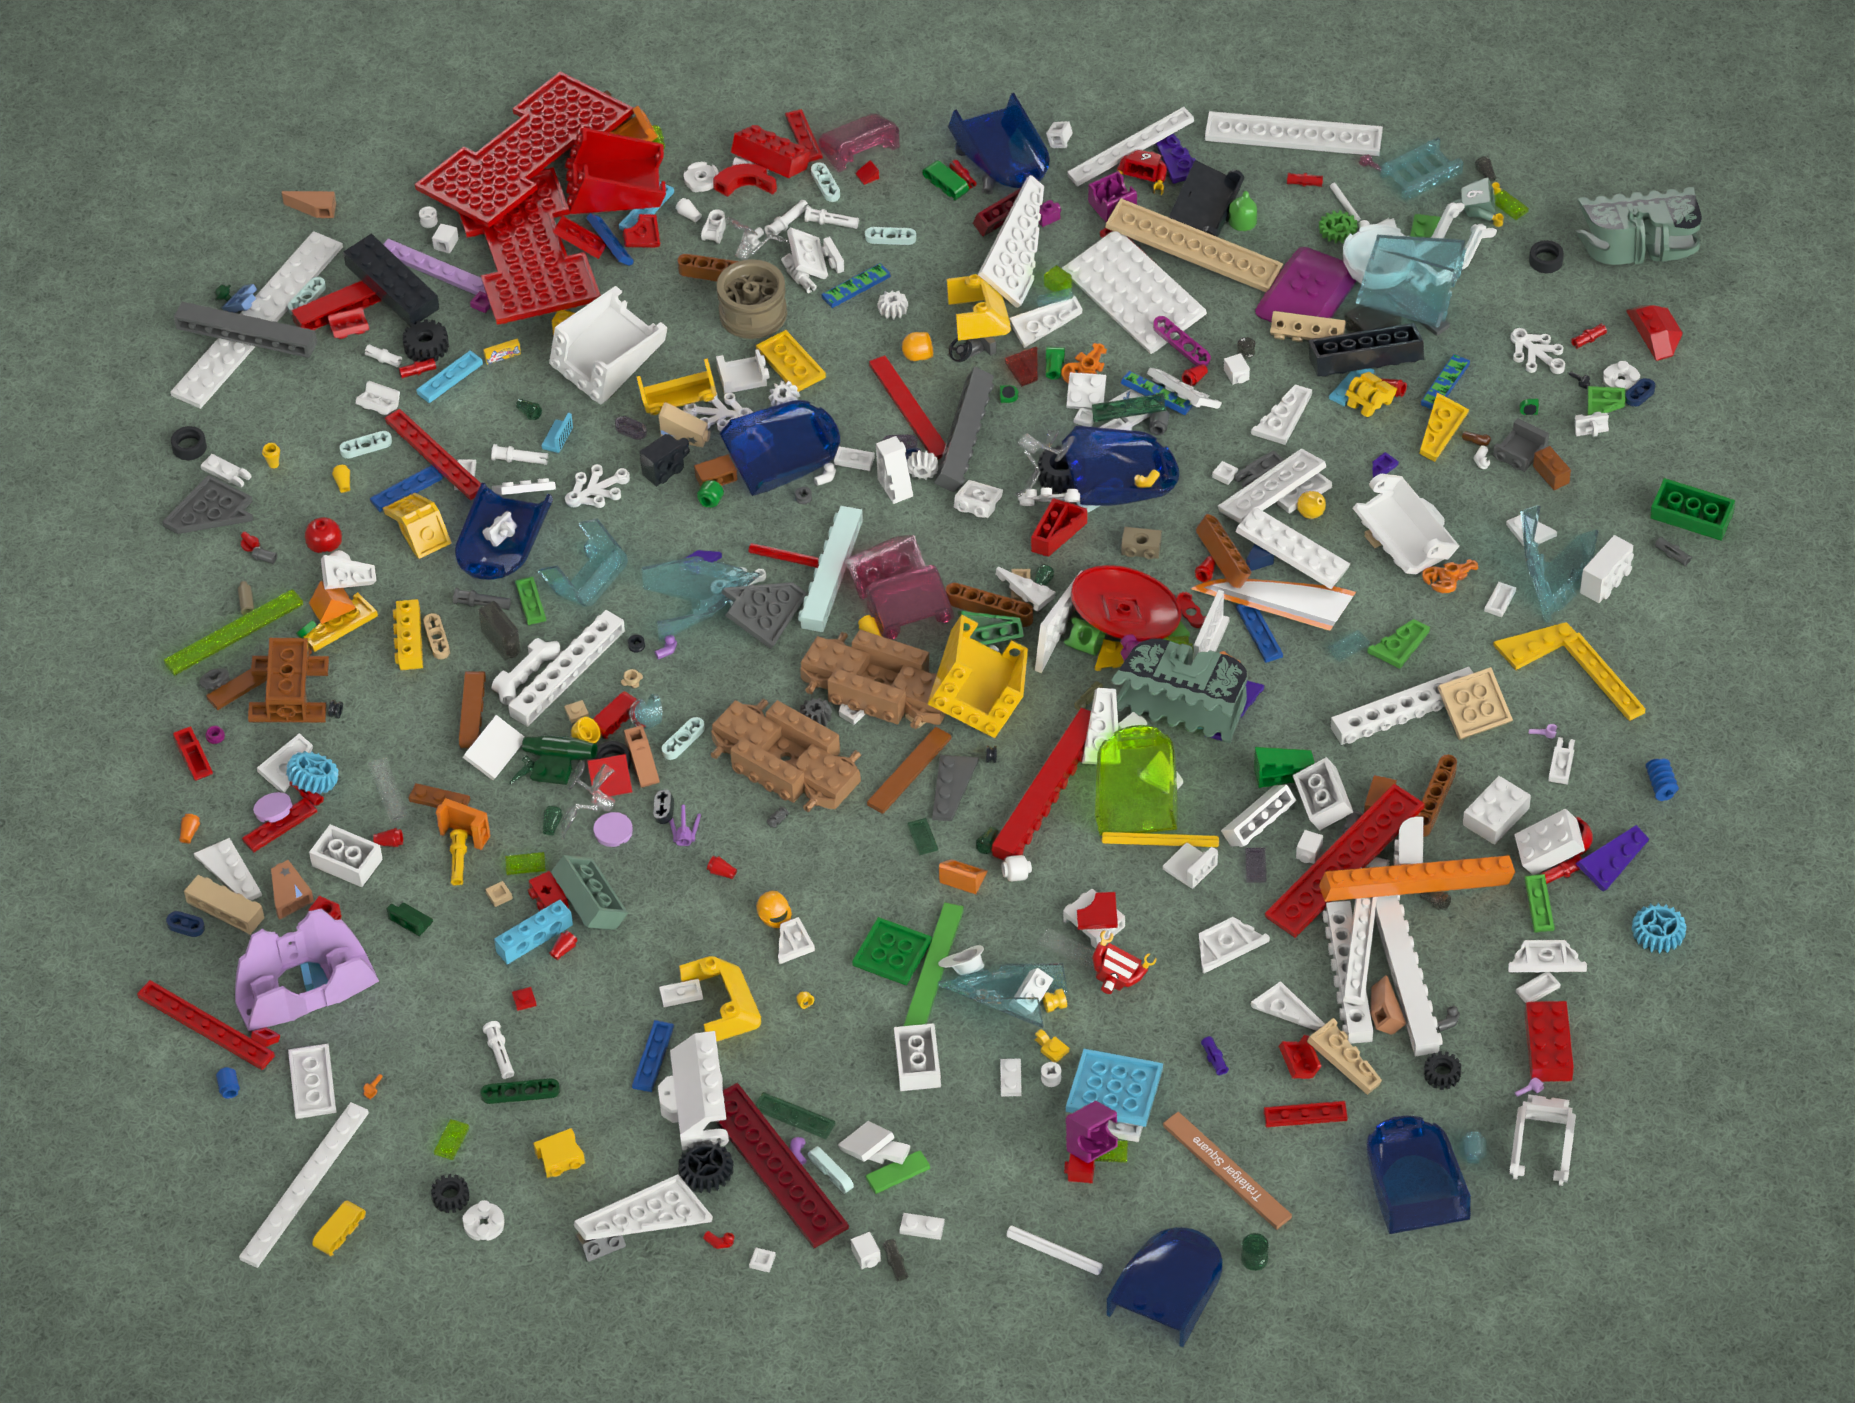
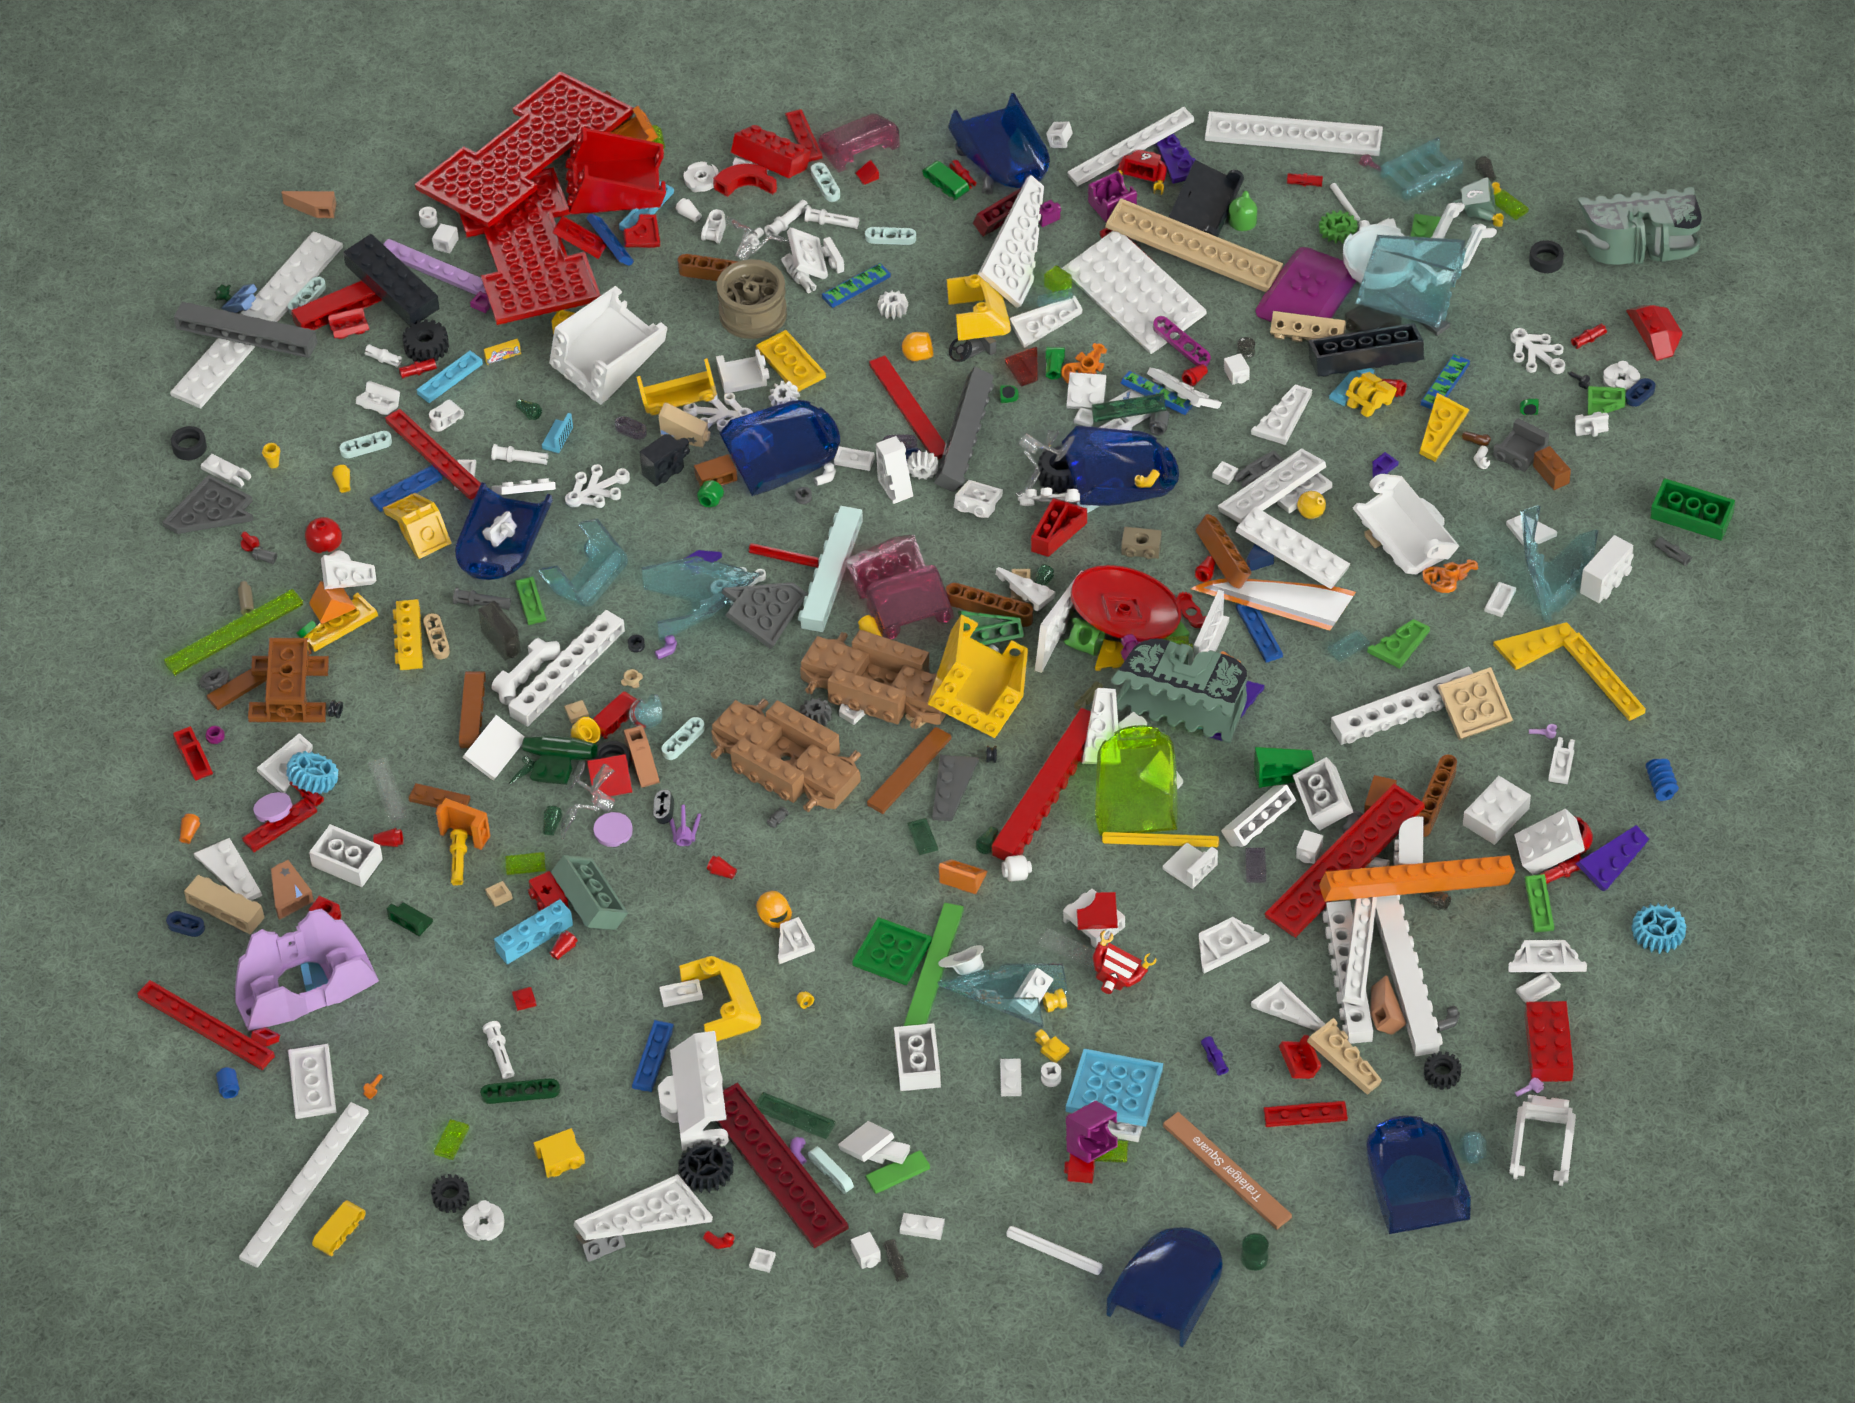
(445, 415): none -> white piece

